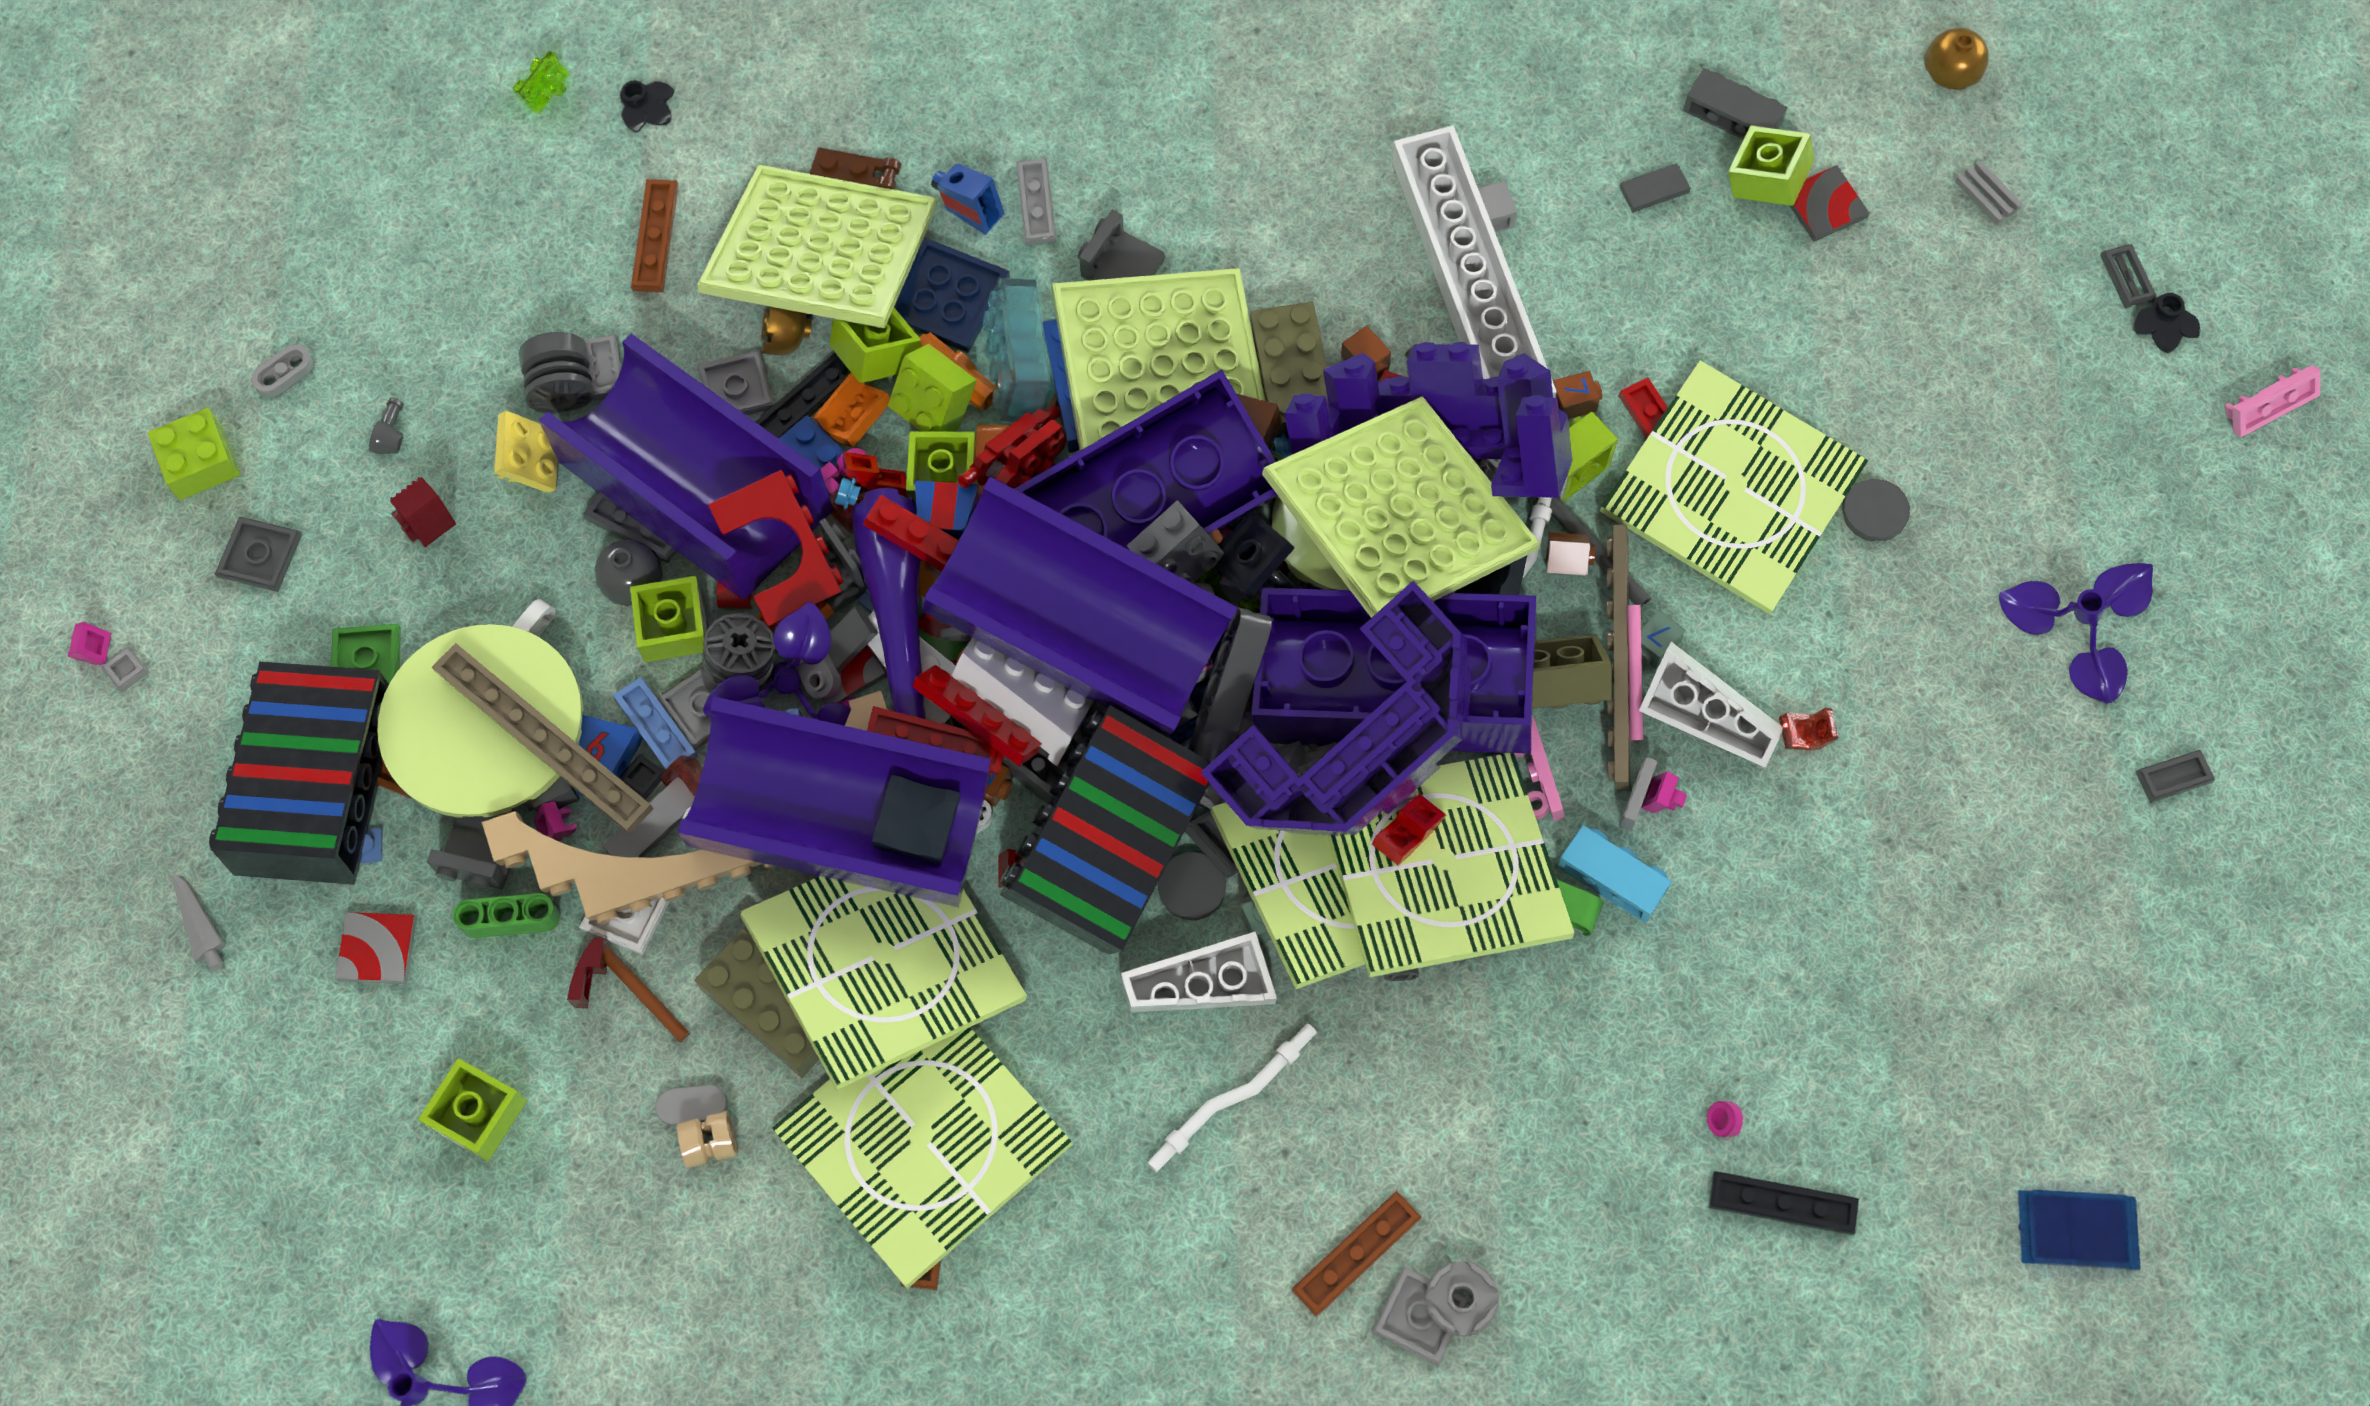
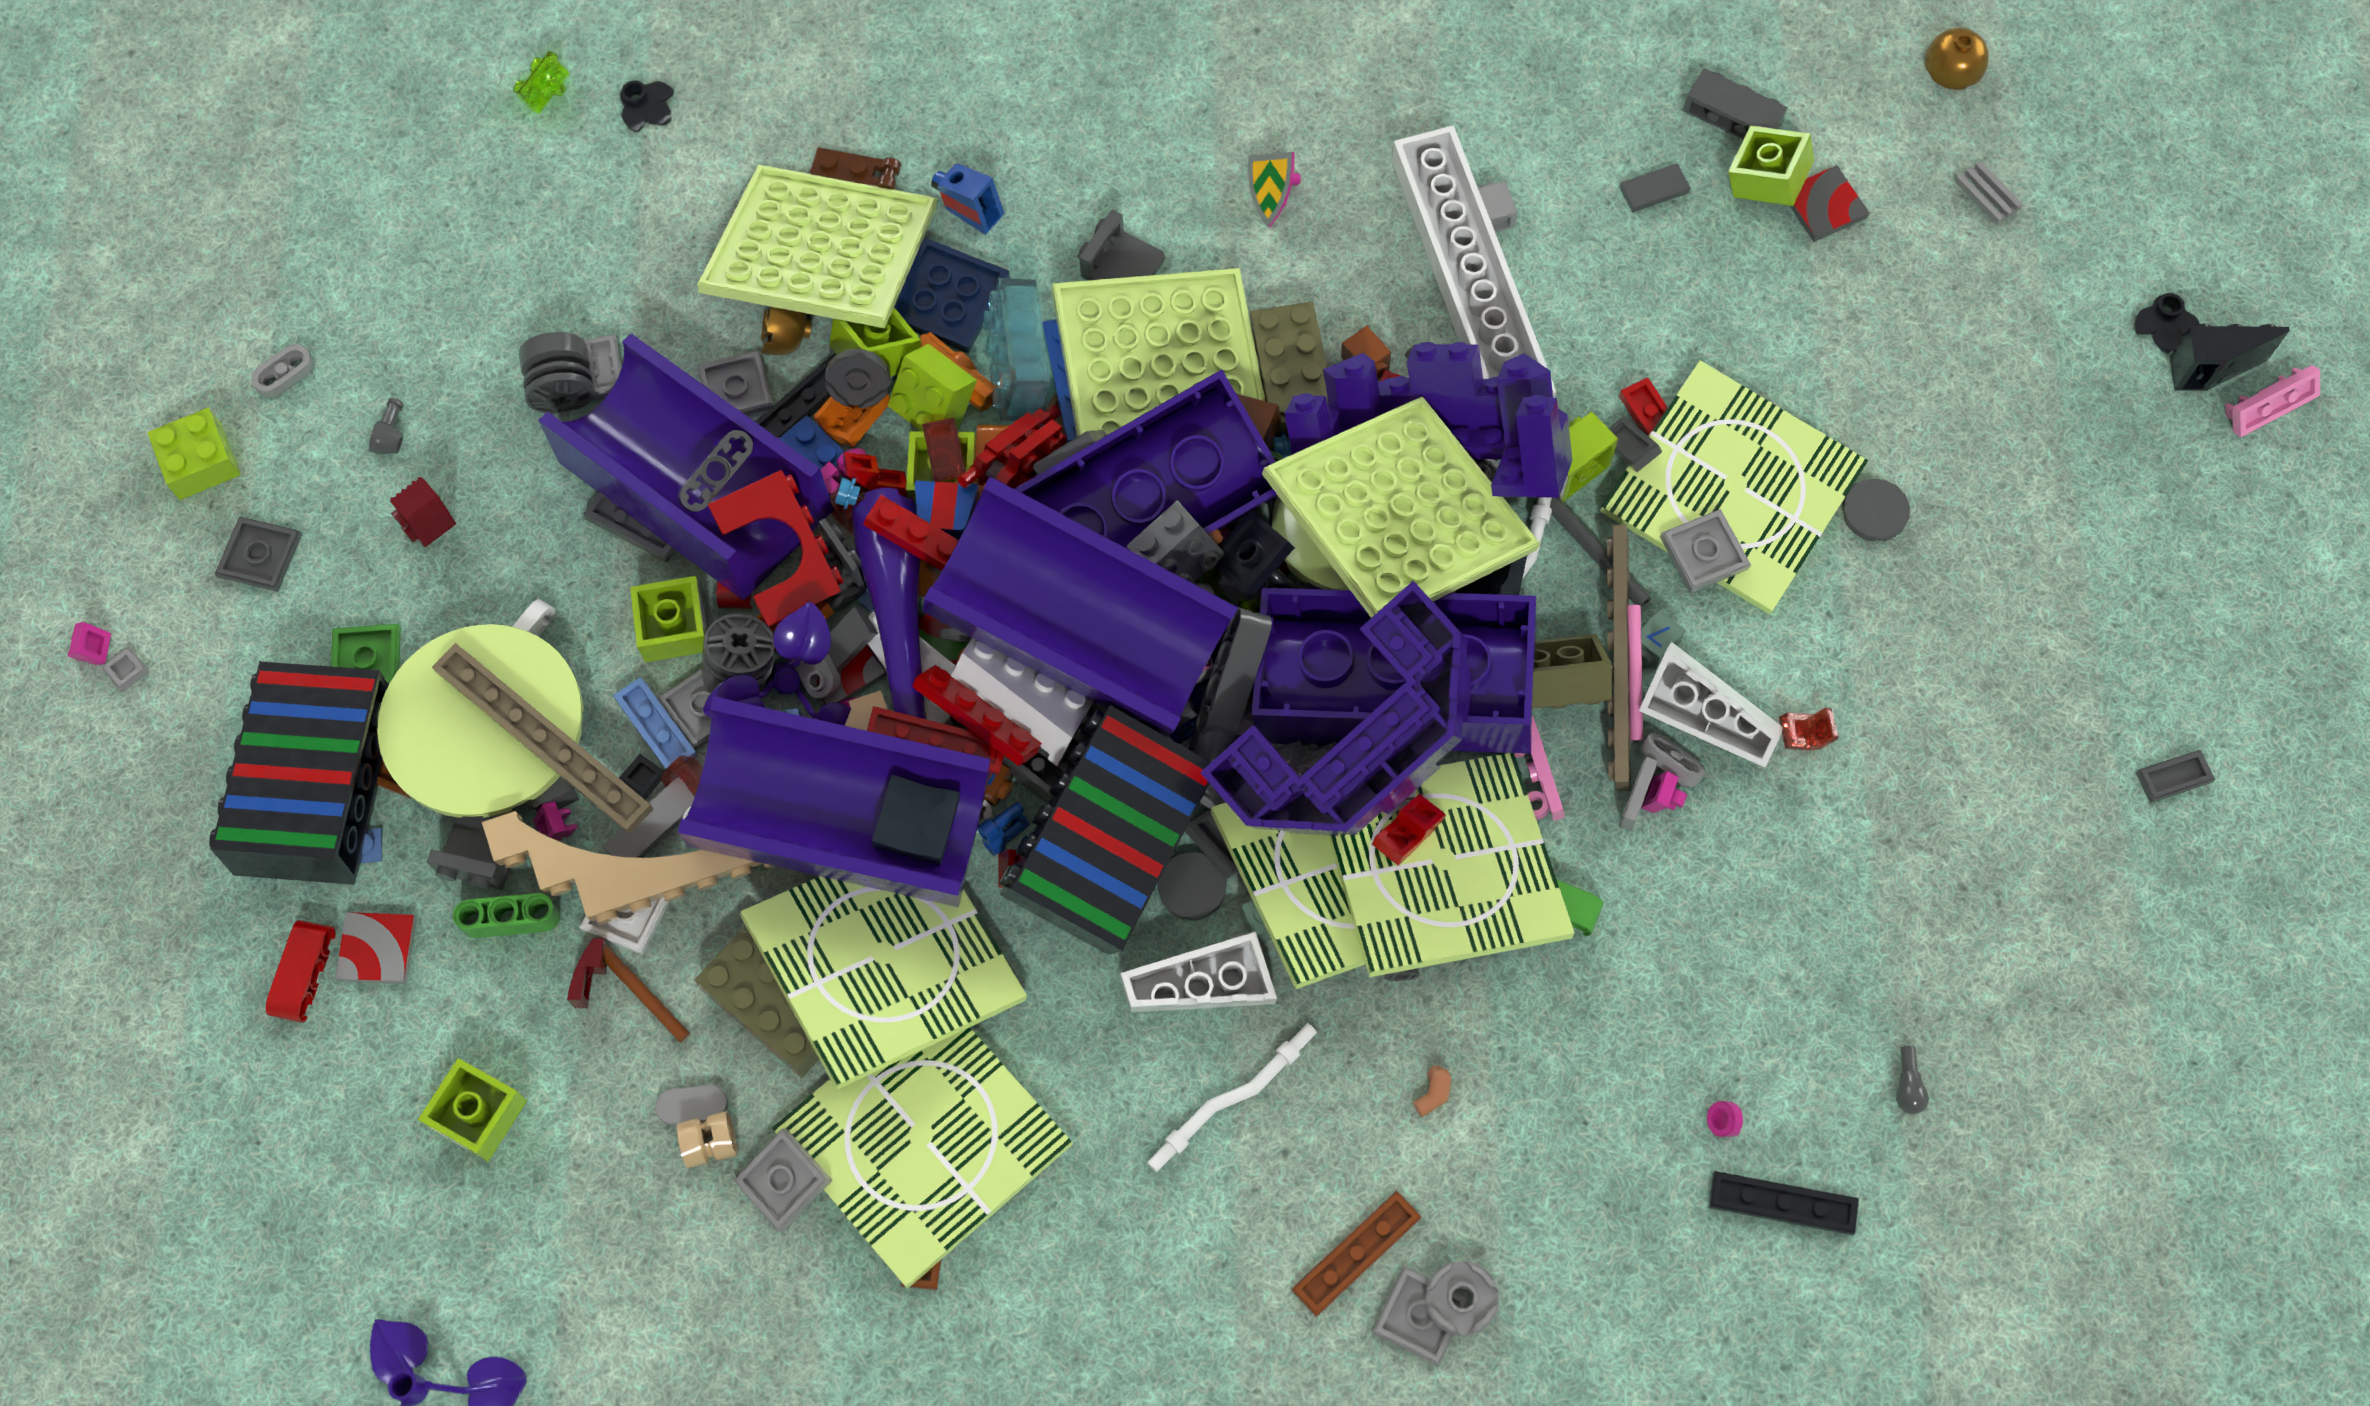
(200, 930): light grey bar -> none
(298, 970): none -> red beam
(524, 453): light yellow plate -> none
(609, 743): blue torso -> none
(623, 566): dark grey cylinder -> none
(654, 235): dark orange tile -> none
(724, 446): none -> dark grey beam
(782, 1180): none -> light grey tile
(857, 378): none -> dark grey tile
(944, 449): none -> clear red tile
(992, 831): none -> blue piece
(1036, 201): light grey tile -> none
(1068, 450): none -> dark grey tile
(1271, 183): none -> shield
(1438, 1091): none -> nougat arm
(1569, 553): brick -> none
(1578, 394): dark orange brick -> none
(1614, 873): medium azure brick -> none
(1633, 445): none -> dark grey tile
(1673, 759): none -> light grey plate
(1705, 551): none -> light grey tile
(1911, 1093): none -> dark grey piece
(2078, 1229): clear blue piece -> none
(2121, 288): dark grey tile -> none
(2123, 588): dark purple plant -> none
(2219, 353): none -> black slope

